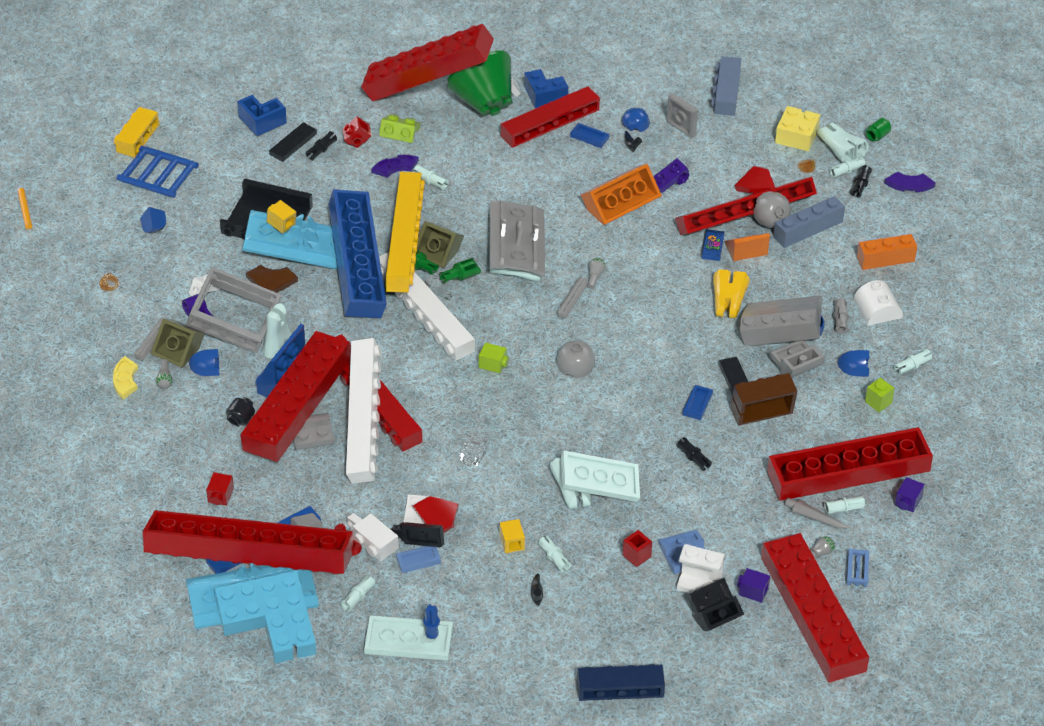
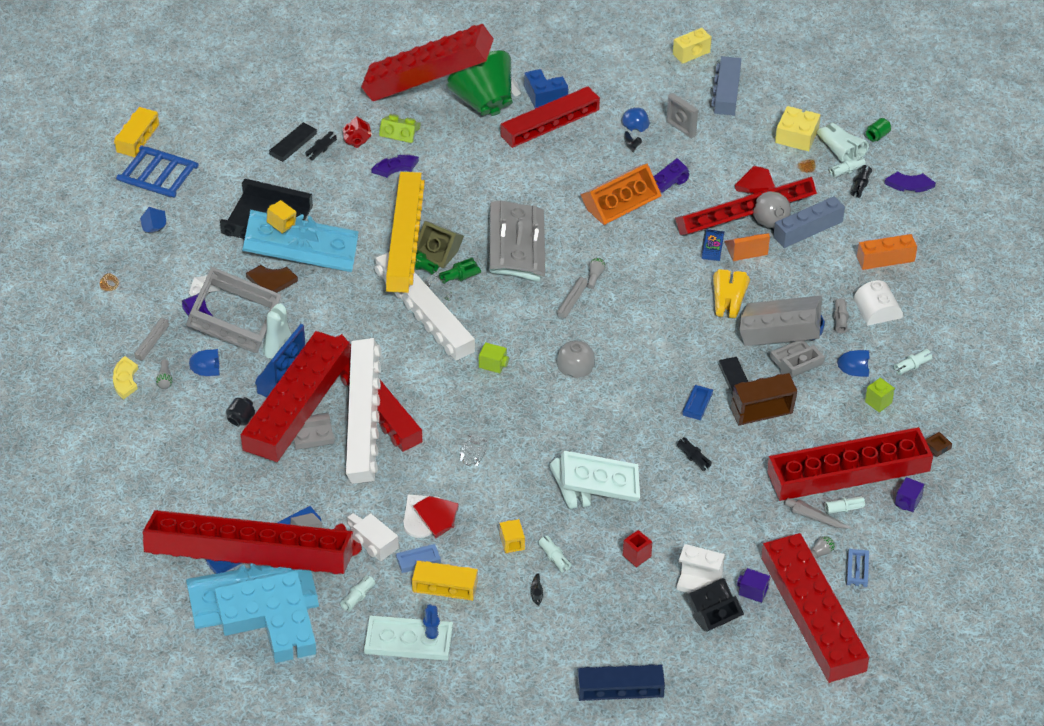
(24, 207): light orange bar -> none
(176, 342): olive slope -> none
(220, 489): red brick -> none
(261, 117): blue brick -> none
(357, 254): blue brick -> none
(420, 534): black hinge -> none
(432, 177): light aqua pin -> none
(445, 580): none -> yellow brick
(589, 135): blue tile -> none
(673, 547): medium blue slope -> none
(692, 45): none -> light yellow brick
(938, 444): none -> reddish brown plate

